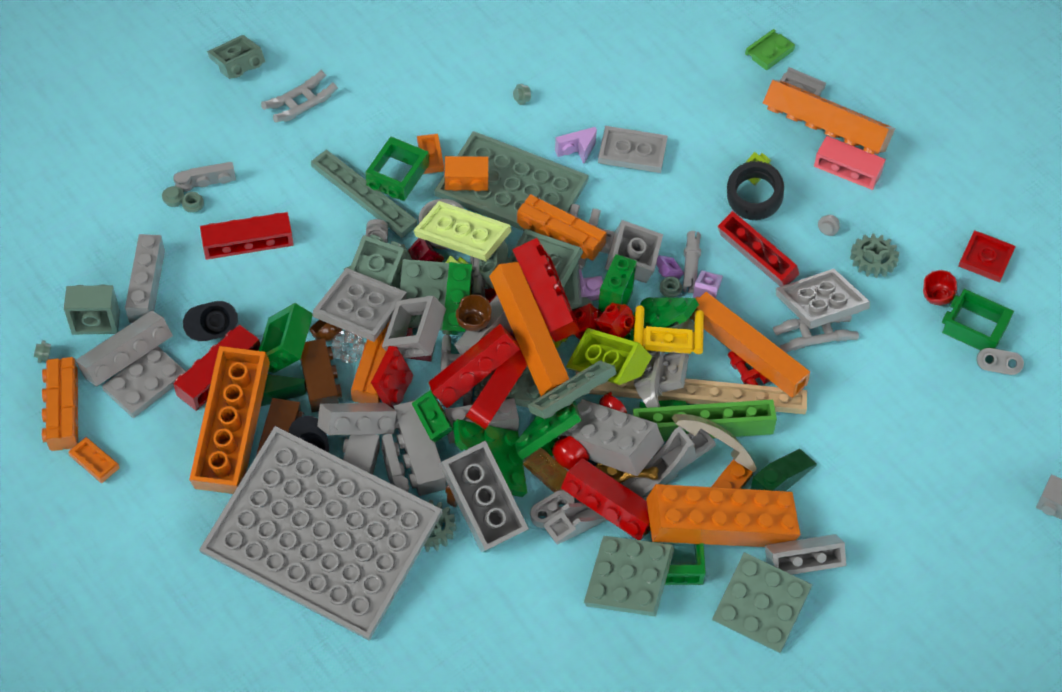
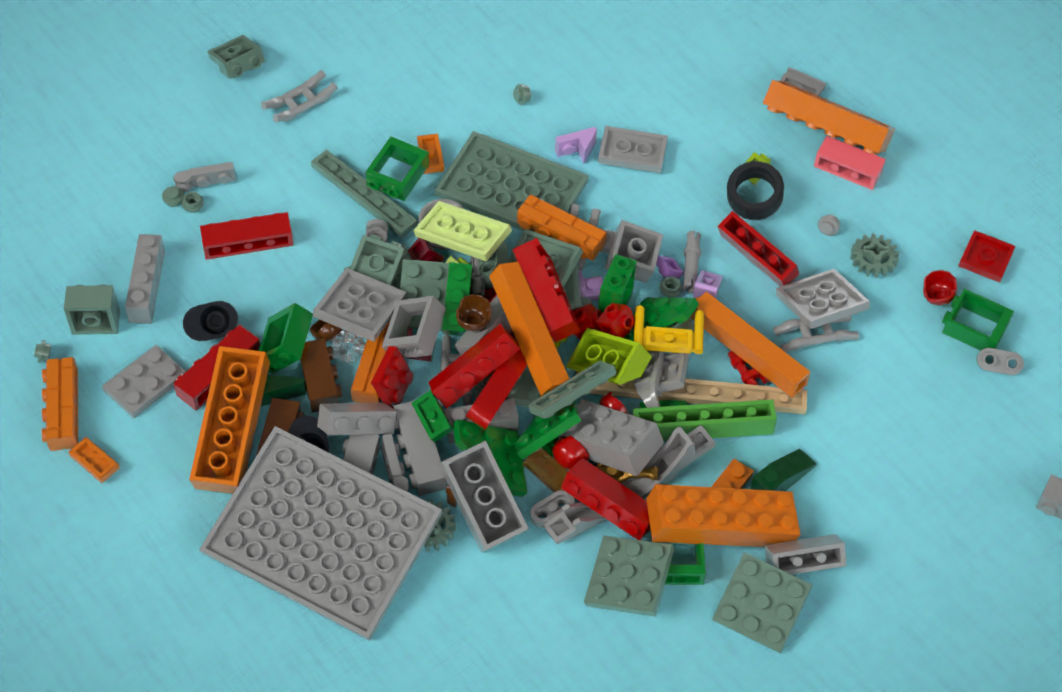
(124, 348): light grey brick -> none
(466, 173): orange brick -> none
(695, 423): dark tan slope -> none
(770, 49): bright green plate -> none

